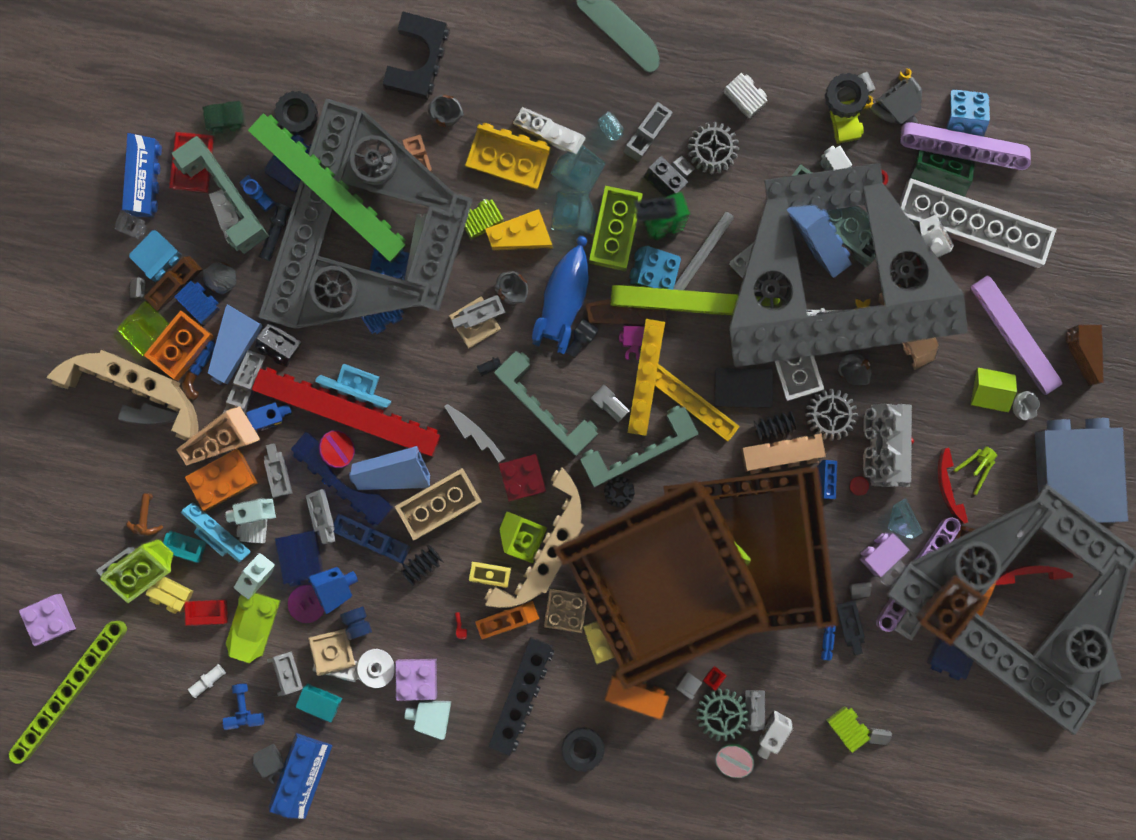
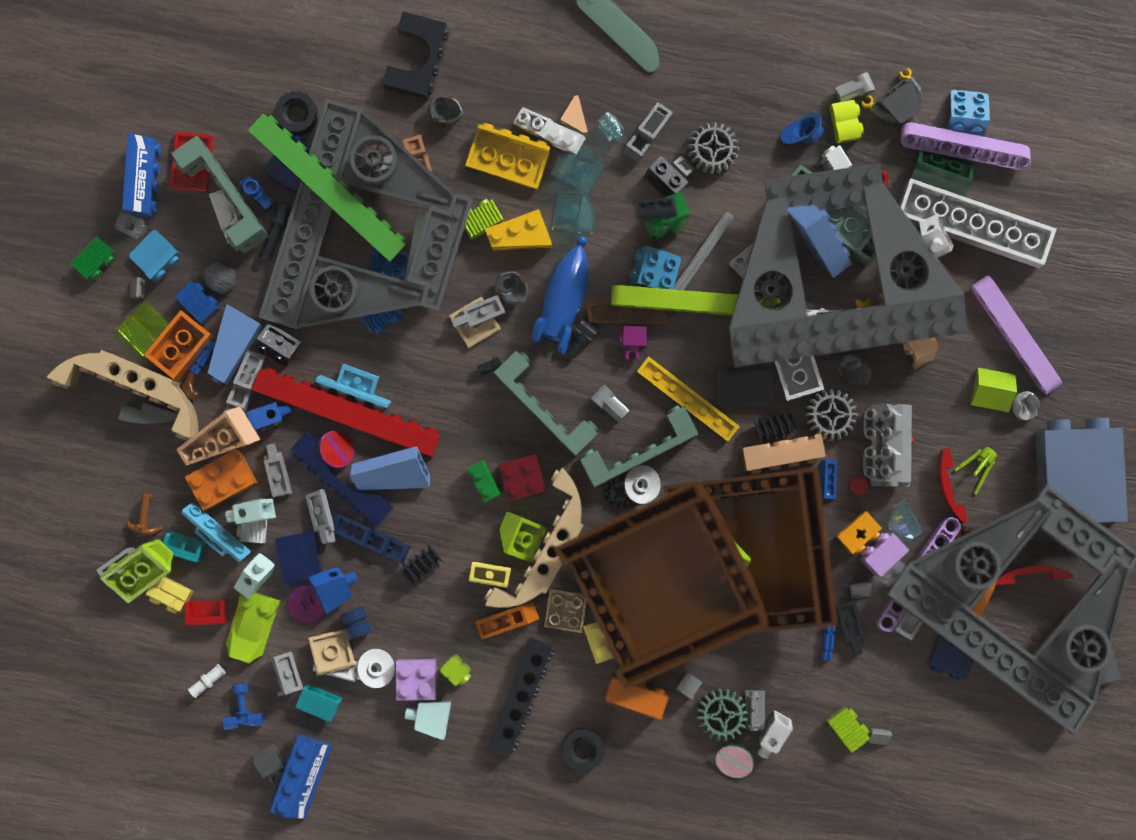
(47, 619): lavender brick -> none
(61, 698): lime beam -> none
(94, 259): none -> green brick
(173, 282): reddish brown slope -> none
(224, 116): clear green brick -> none
(438, 504): tan brick -> none
(456, 670): none -> lime brick
(460, 633): red hand -> none
(469, 429): light grey slope -> none
(484, 481): none -> green brick
(574, 118): none -> light nougat slope
(615, 229): lime brick -> none
(646, 377): yellow plate -> none
(650, 484): none -> white dish
(715, 678): red slope -> none
(745, 95): white brick -> none
(803, 130): none -> blue piece
(848, 535): none -> light orange brick
(853, 82): black tyre -> none
(951, 609): reddish brown slope -> none
(1087, 350): reddish brown slope -> none

